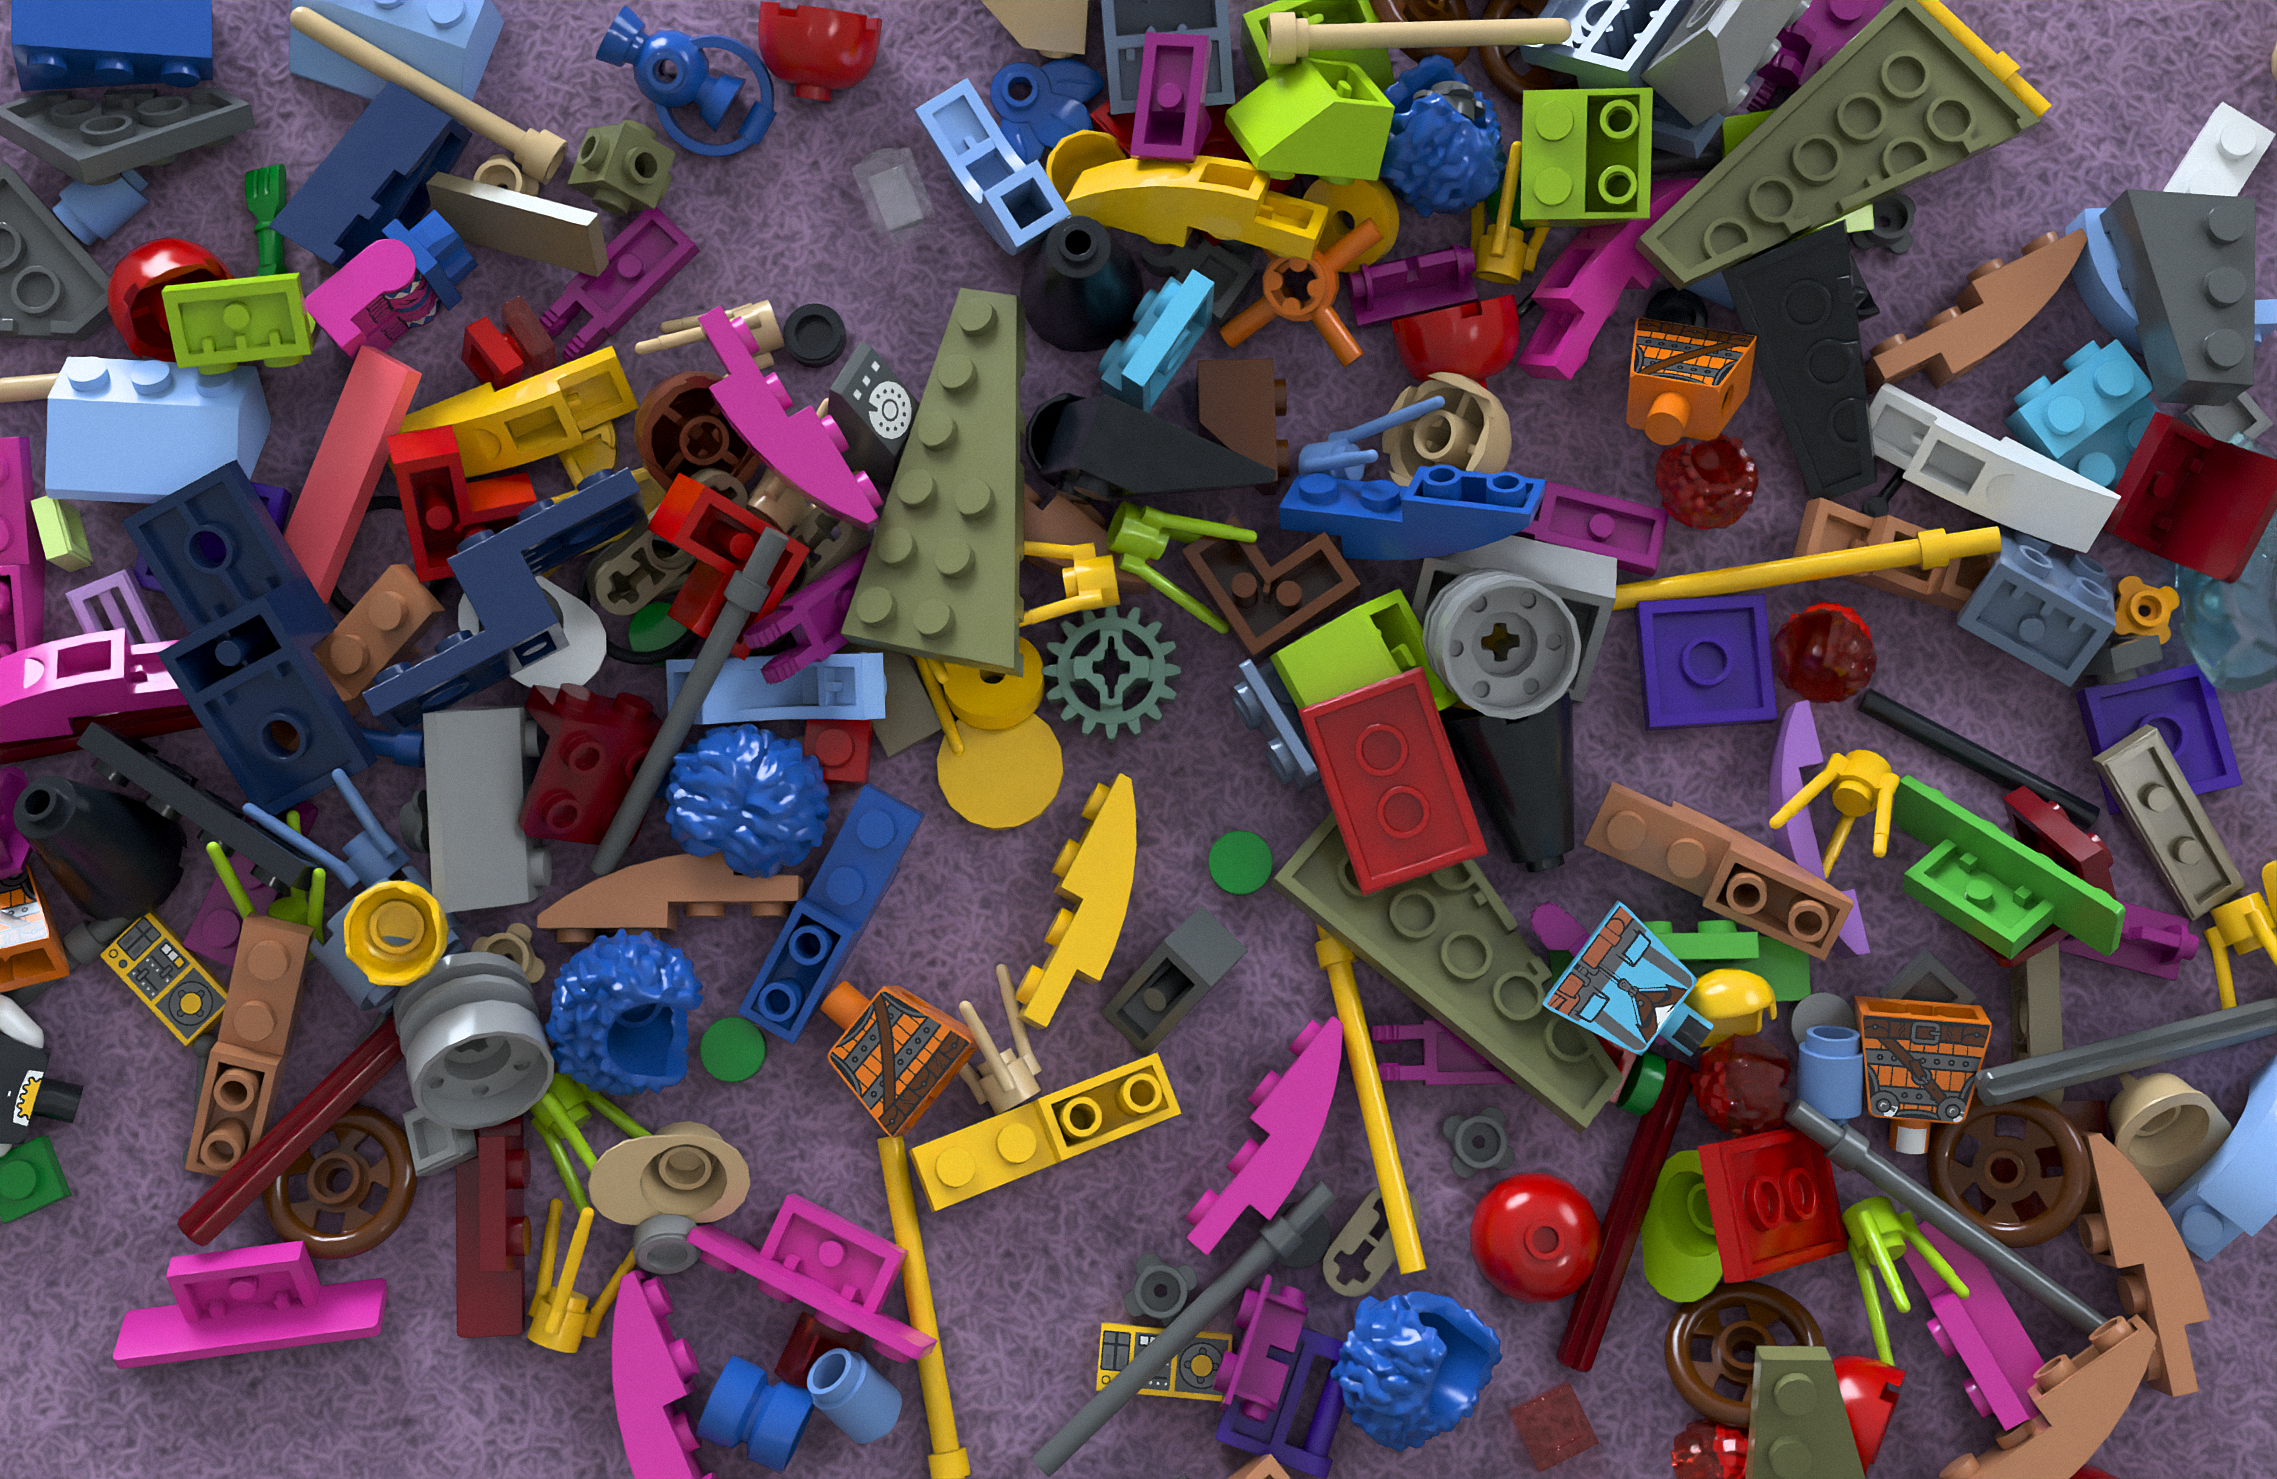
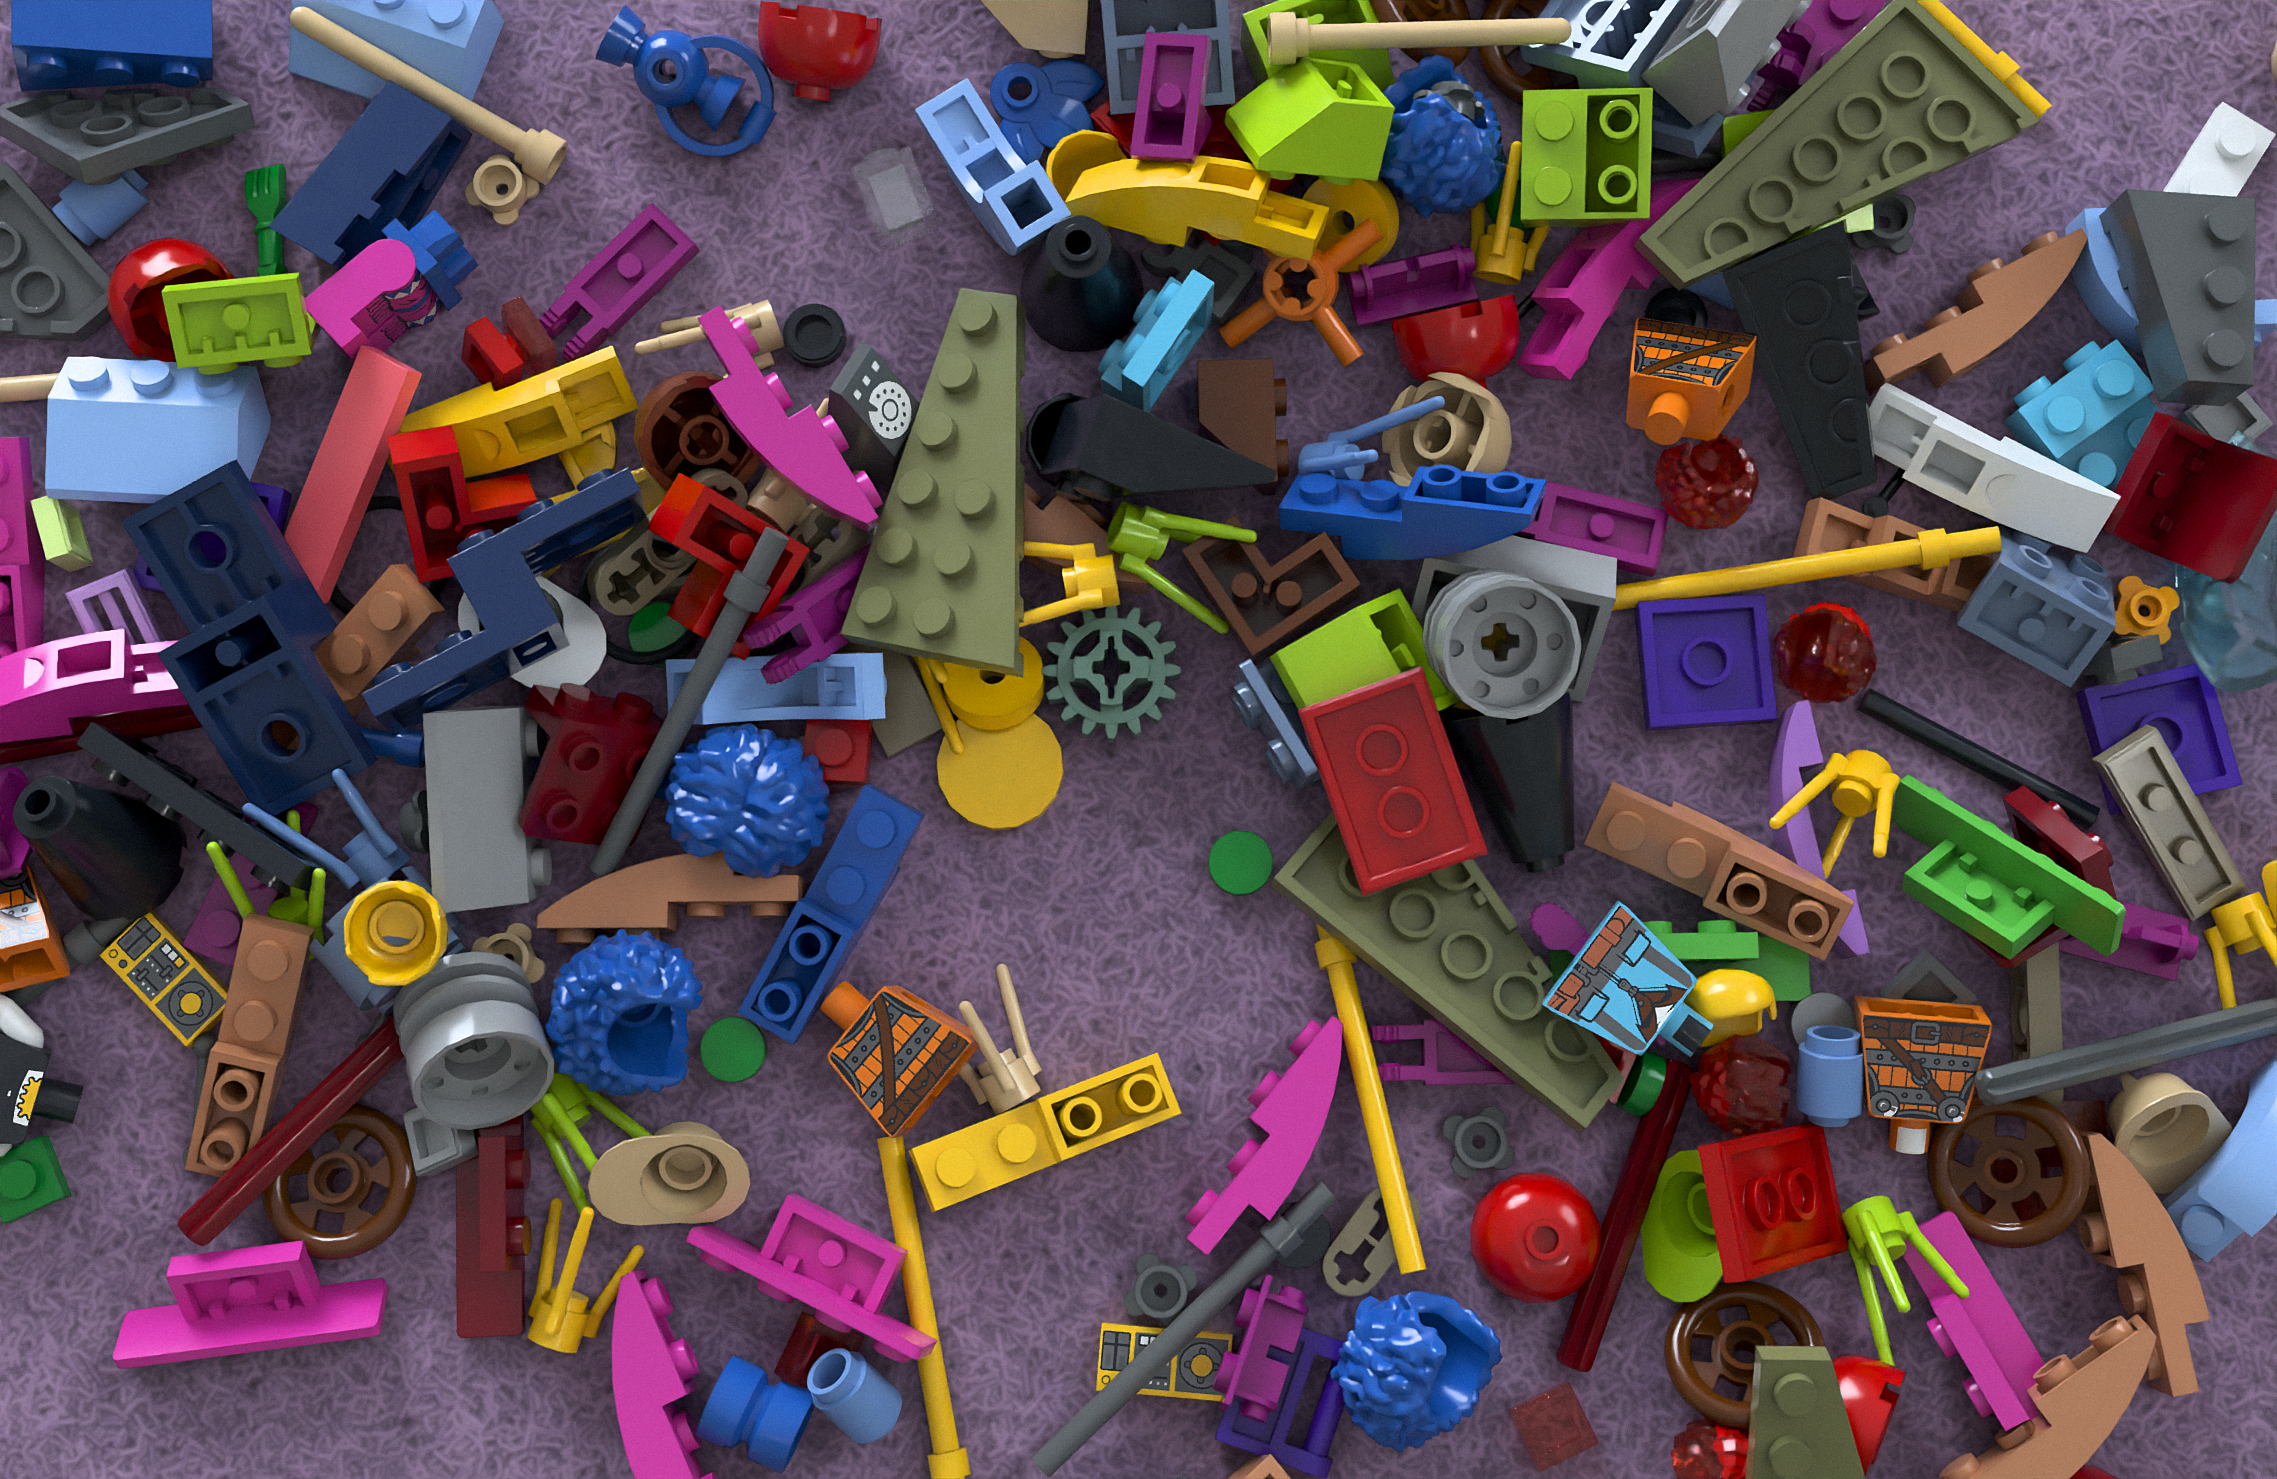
(520, 223): dark tan tile -> none
(622, 168): olive brick -> none
(662, 1244): light grey tile -> none
(1099, 882): yellow slope -> none
(1173, 980): dark grey slope -> none
(1851, 1151): dark grey bar -> none

